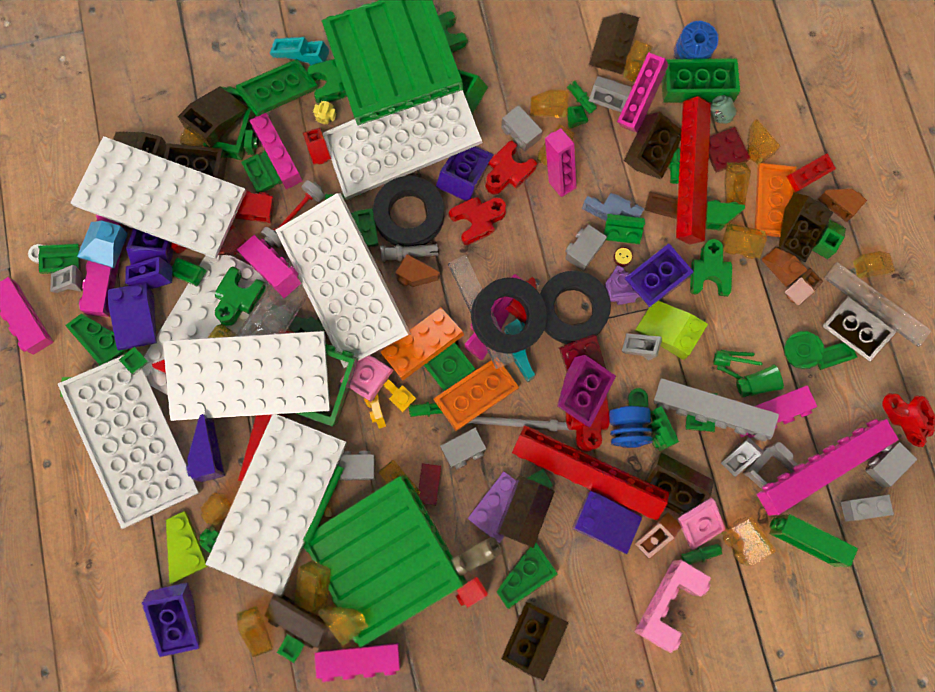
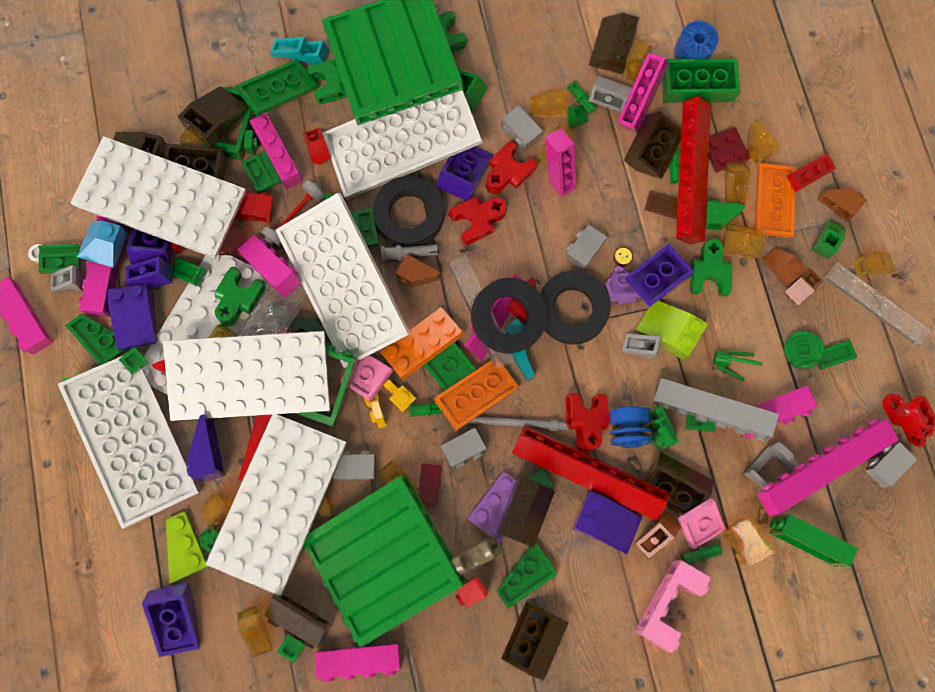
(312, 586): clear yellow brick -> none
(323, 504): green bar -> none
(324, 112): light yellow gear -> none
(343, 622): clear yellow slope -> none
(585, 389): magenta slope -> none
(587, 346): dark red plate -> none
(614, 205): sand blue plate -> none
(624, 228): green plate -> none
(638, 397): green tile -> none
(723, 109): sand green head -> none
(742, 456): light grey slope -> none
(760, 382): green plant -> none
(802, 225): dark brown slope -> none
(858, 328): slope -> none
(867, 508): light grey brick -> none

